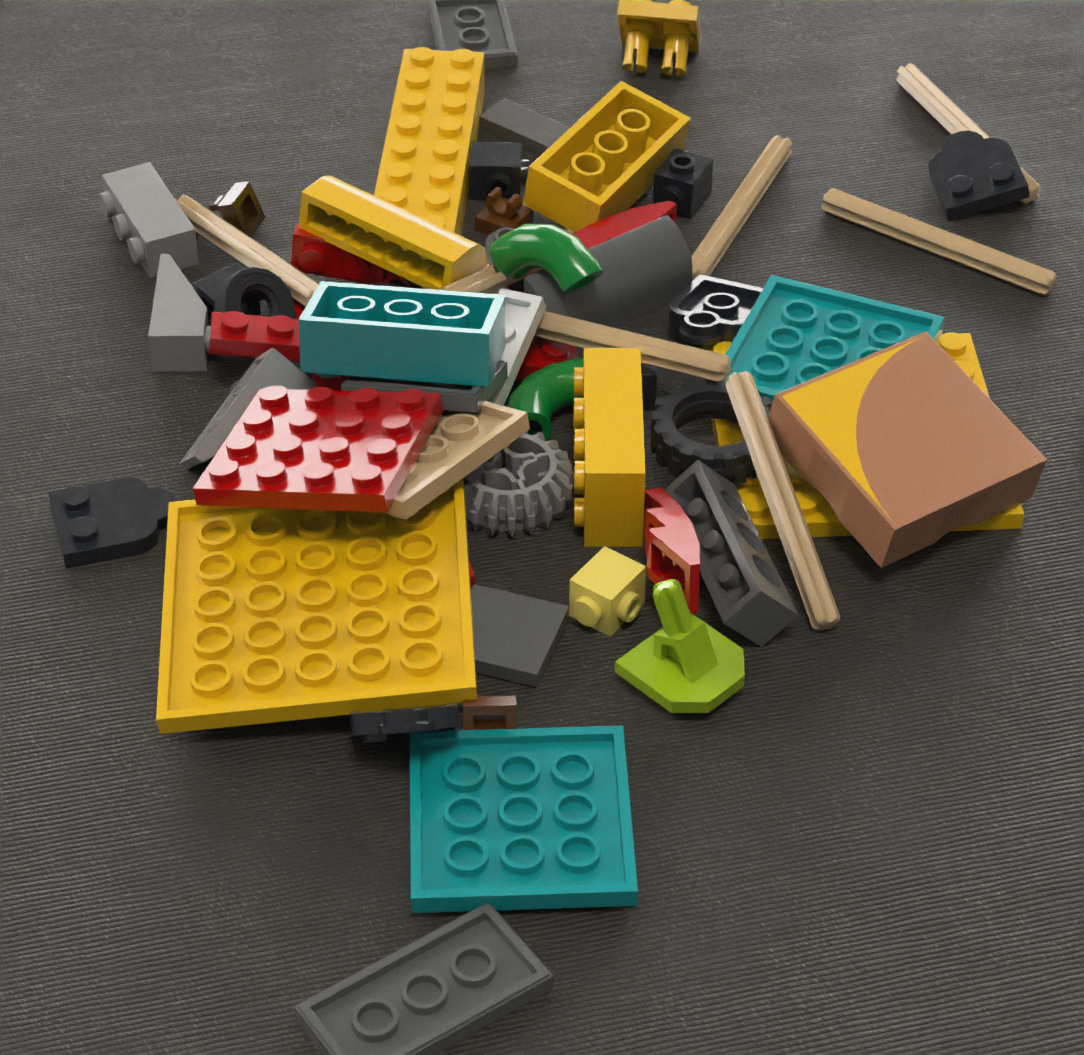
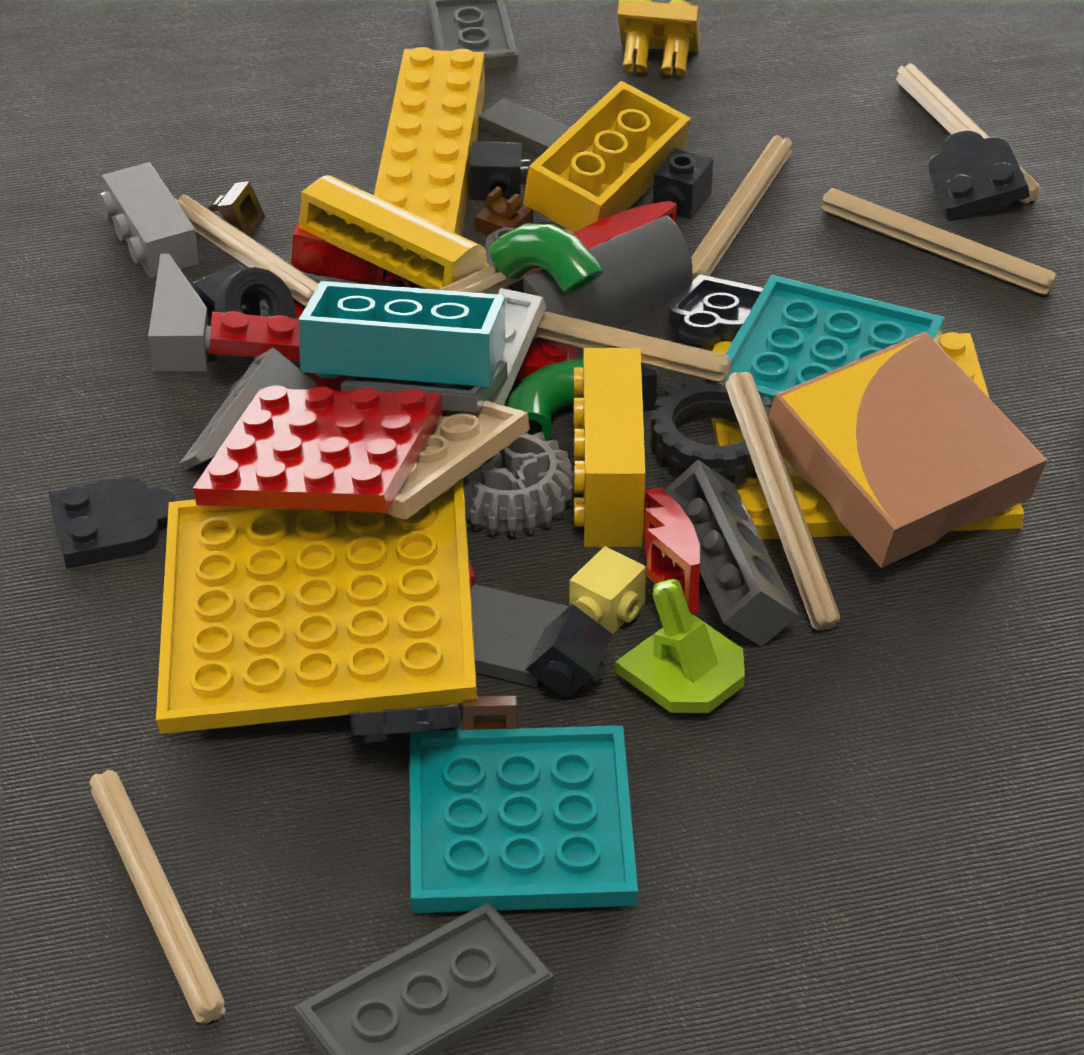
(158, 898): none -> tan axle
(570, 652): none -> black brick

